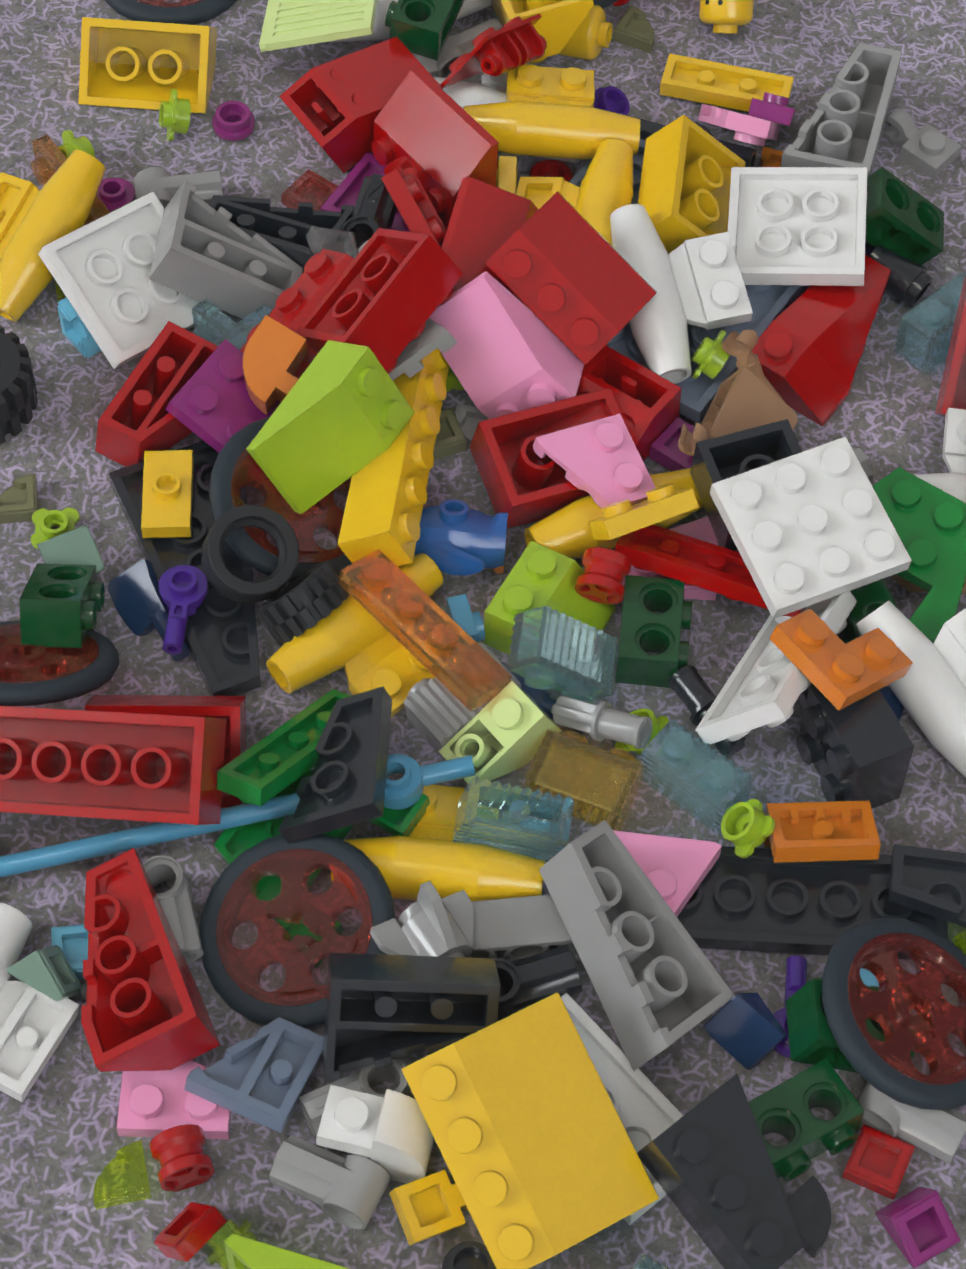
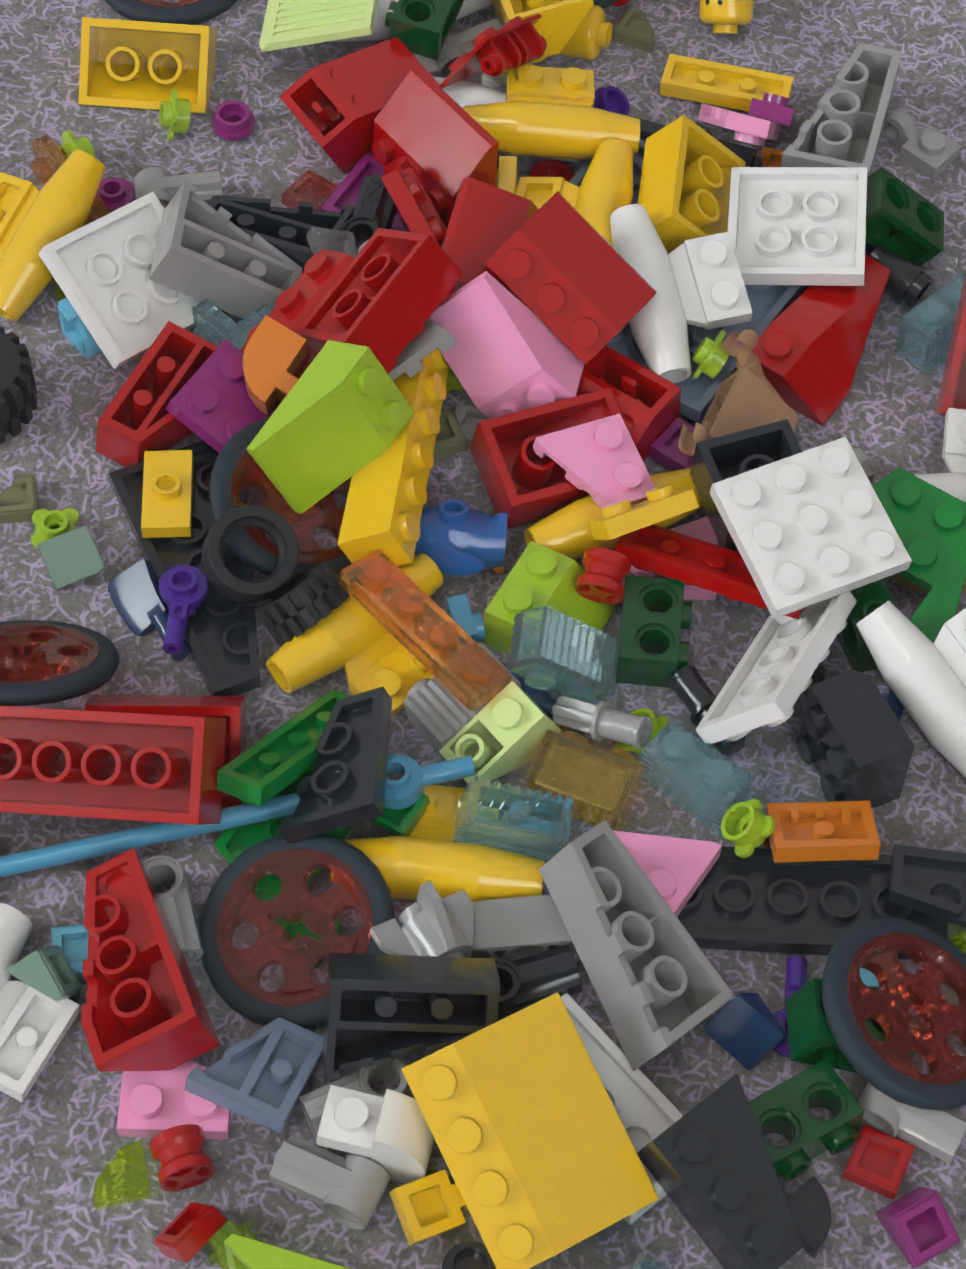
(60, 605): dark green brick -> none
(840, 669): orange plate -> none

